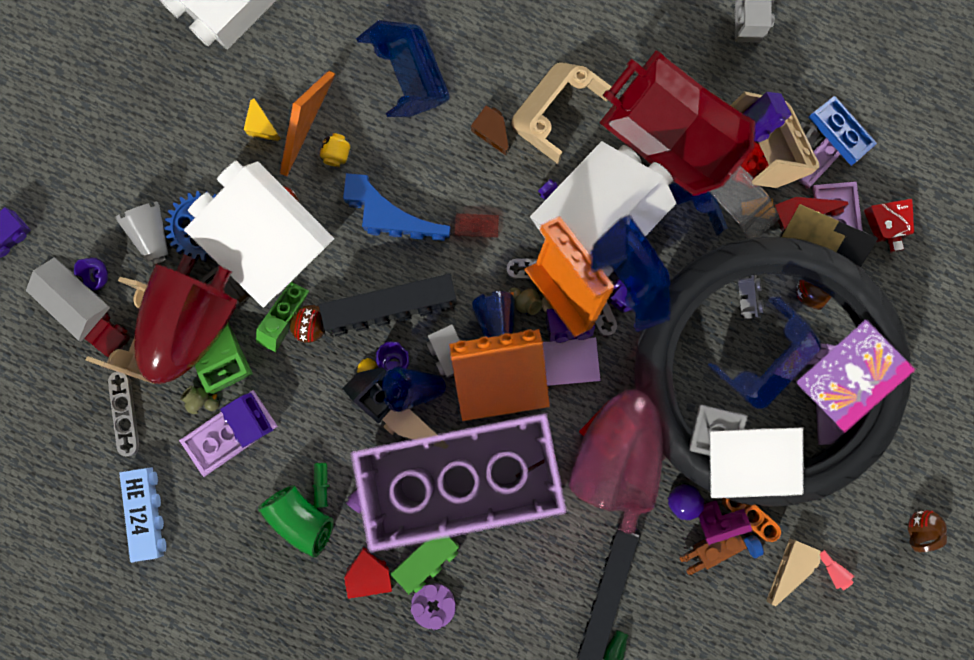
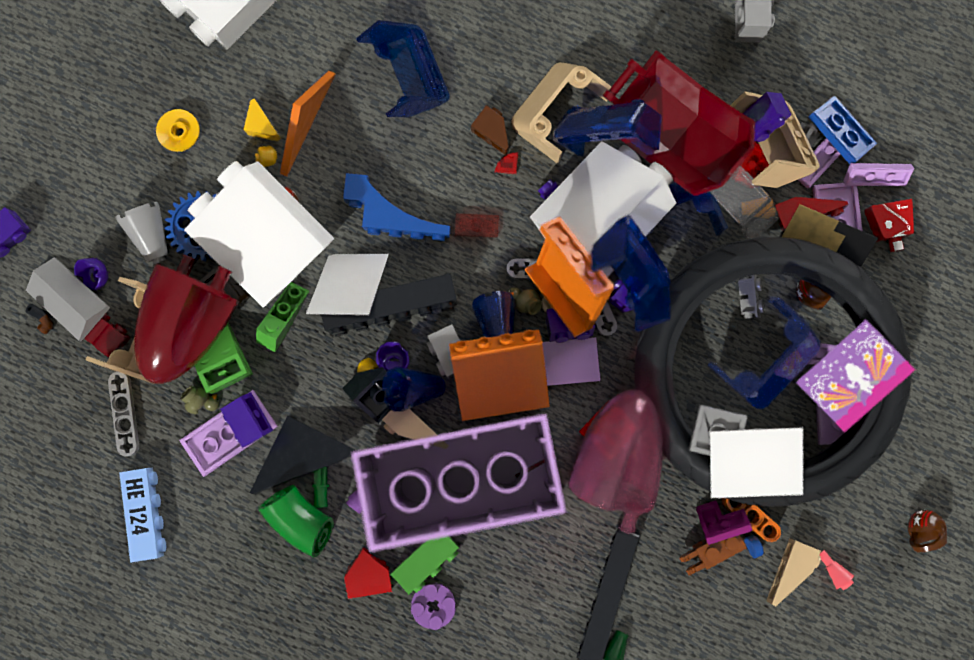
(42, 316): none -> arm
(171, 123): none -> yellow dish
(266, 156): none -> yellow piece
(298, 453): none -> black tile
(307, 324): reddish brown helmet -> none
(335, 150): yellow head -> none
(348, 284): none -> white sticker
(508, 164): none -> red tile
(608, 123): none -> clear blue windscreen
(686, 502): dark purple hair -> none
(878, 174): none -> lavender tile

